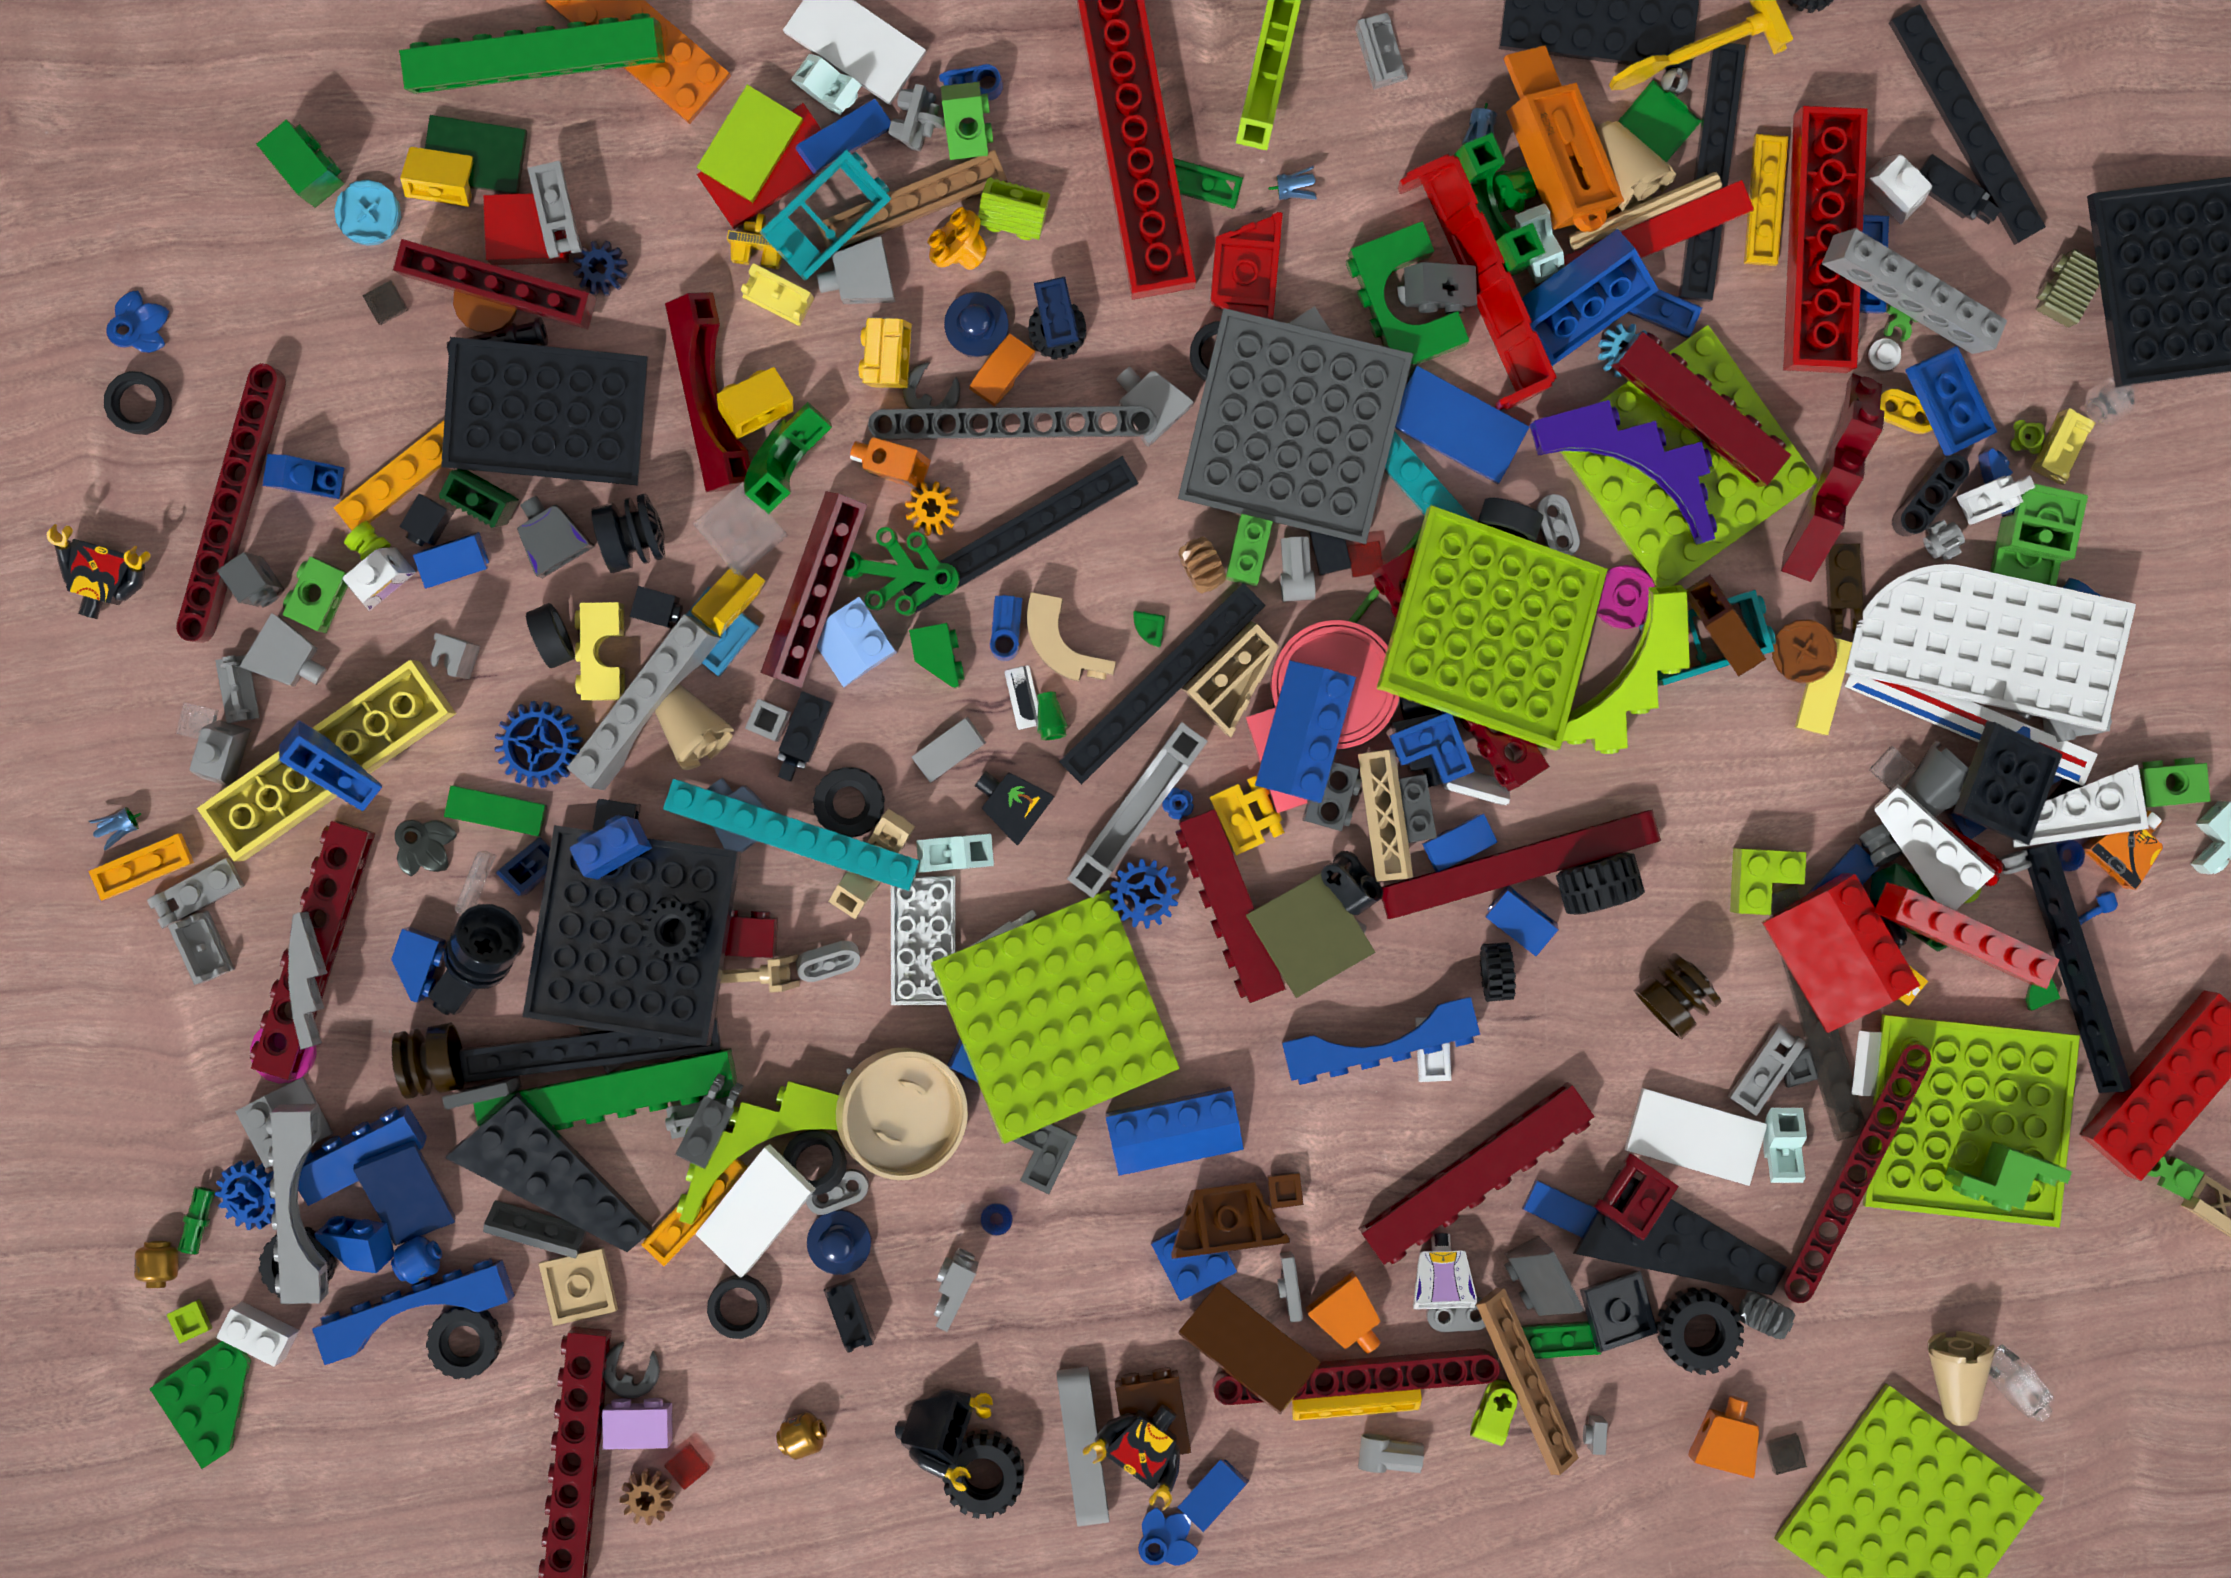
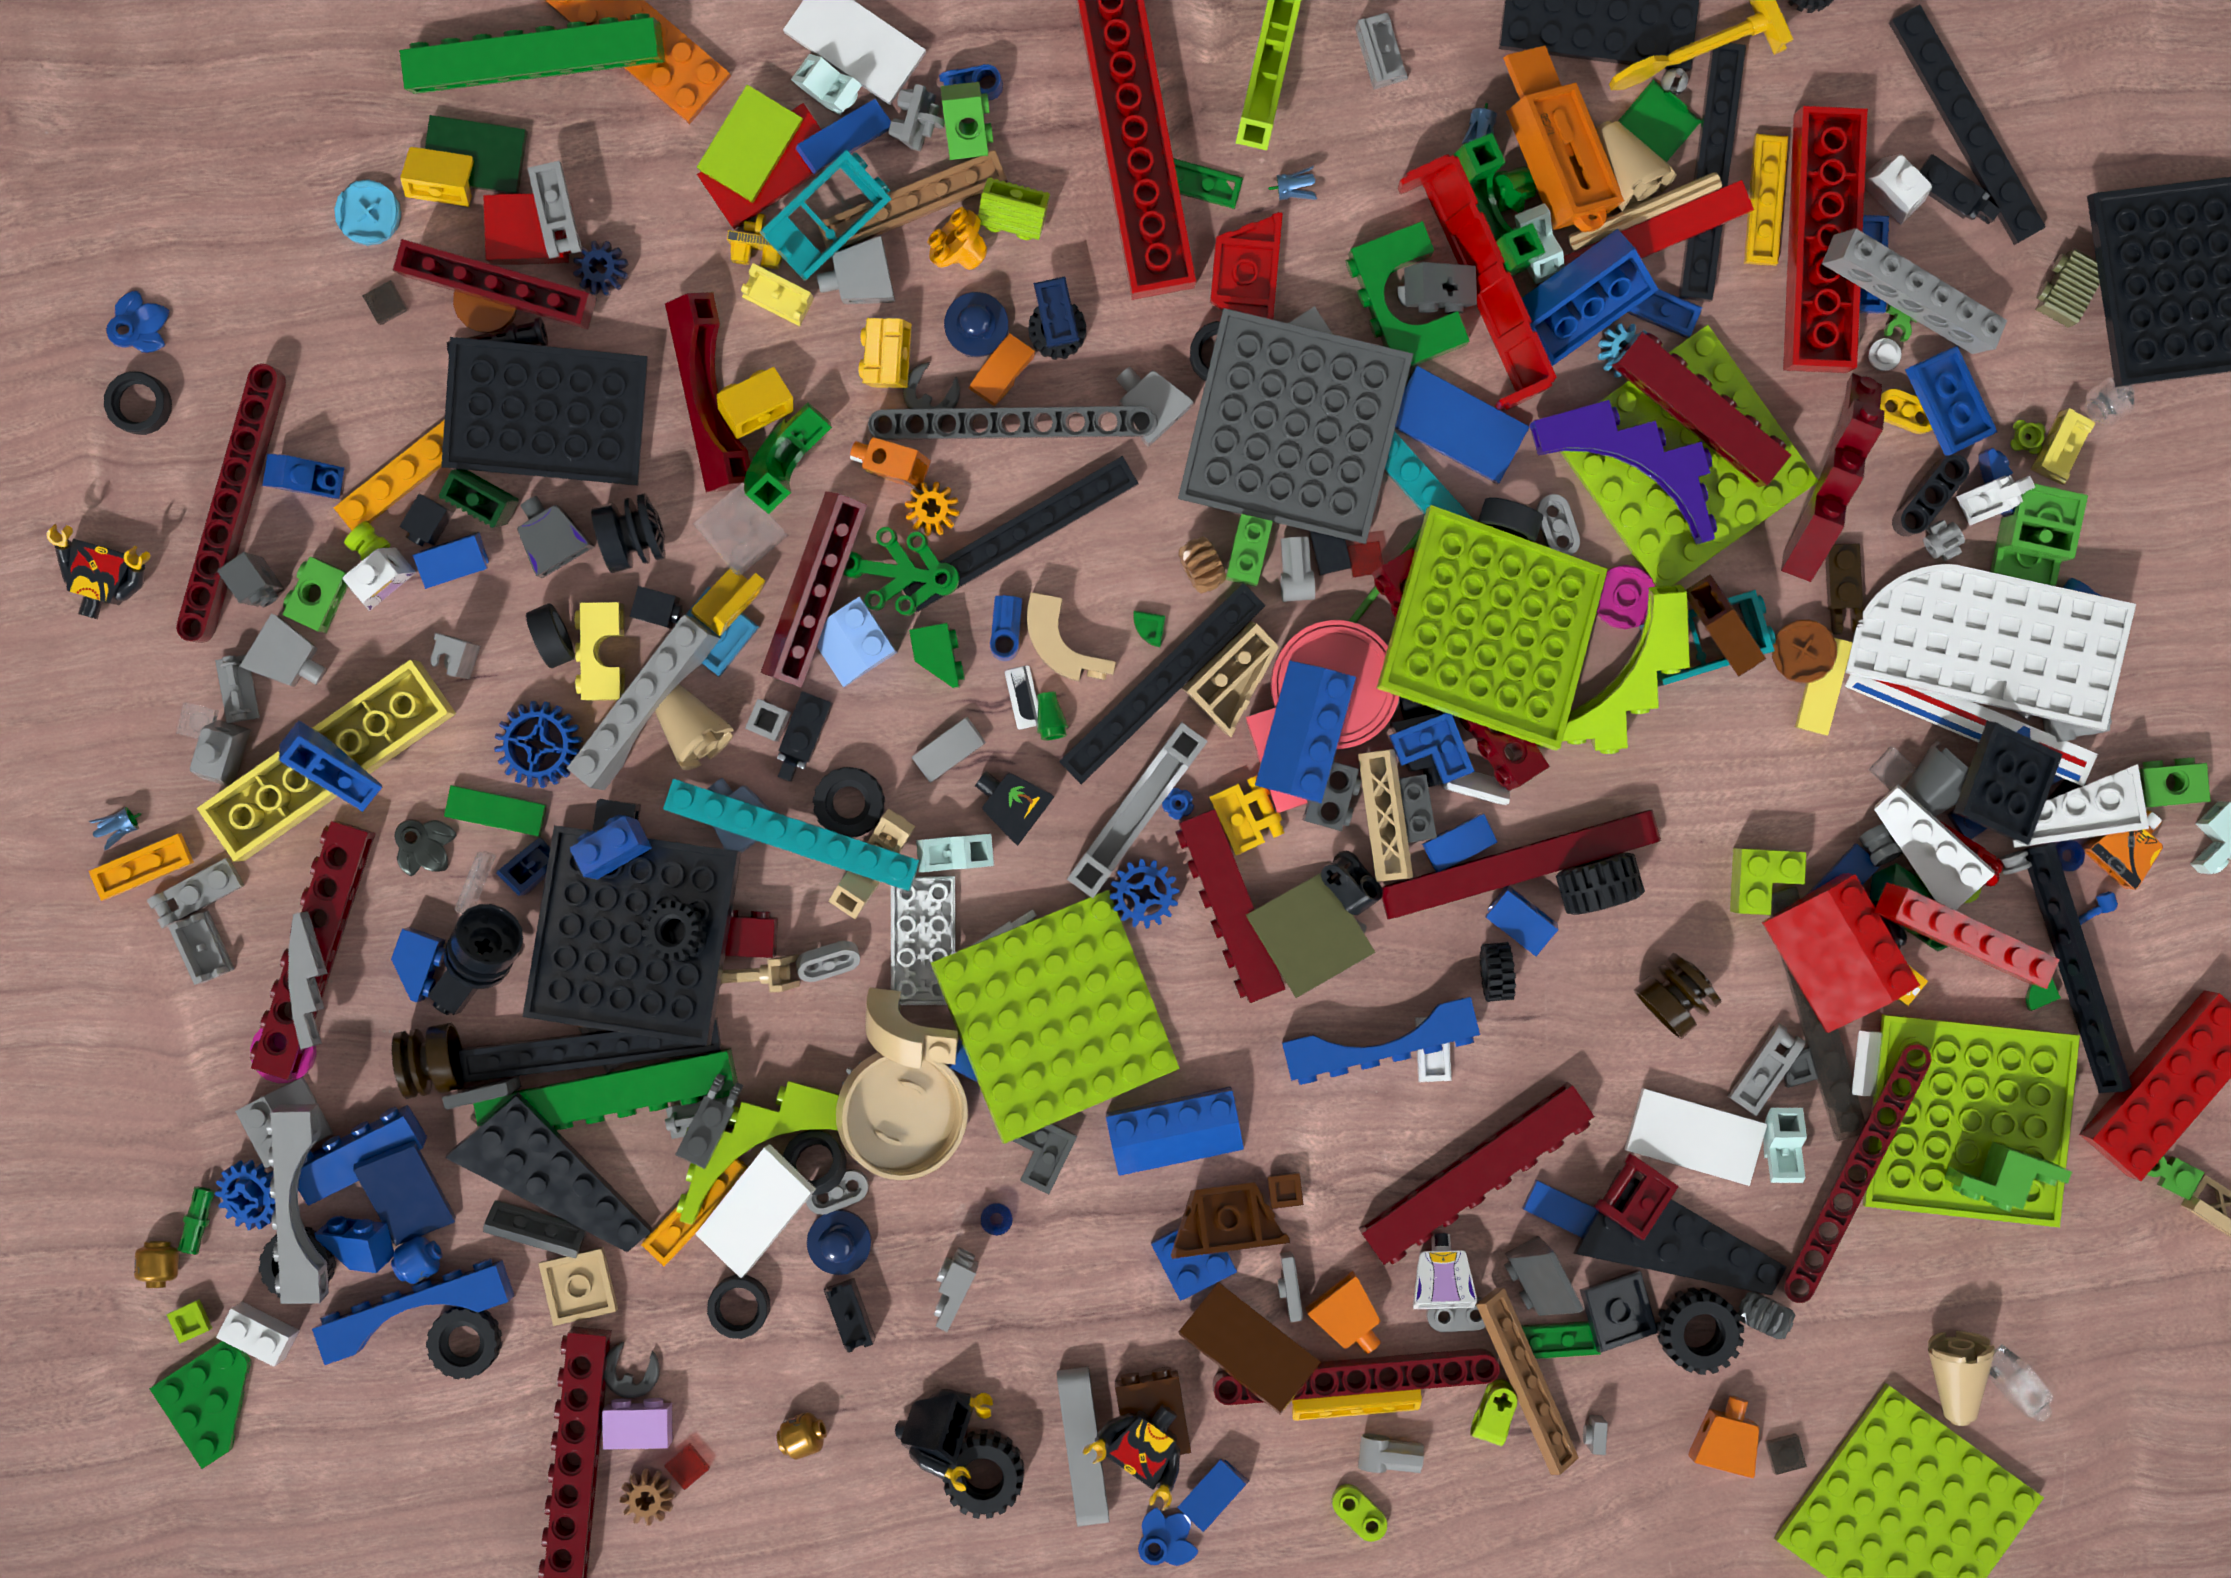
(300, 162): green brick -> none
(901, 1039): none -> tan arch
(1360, 1513): none -> lime plate

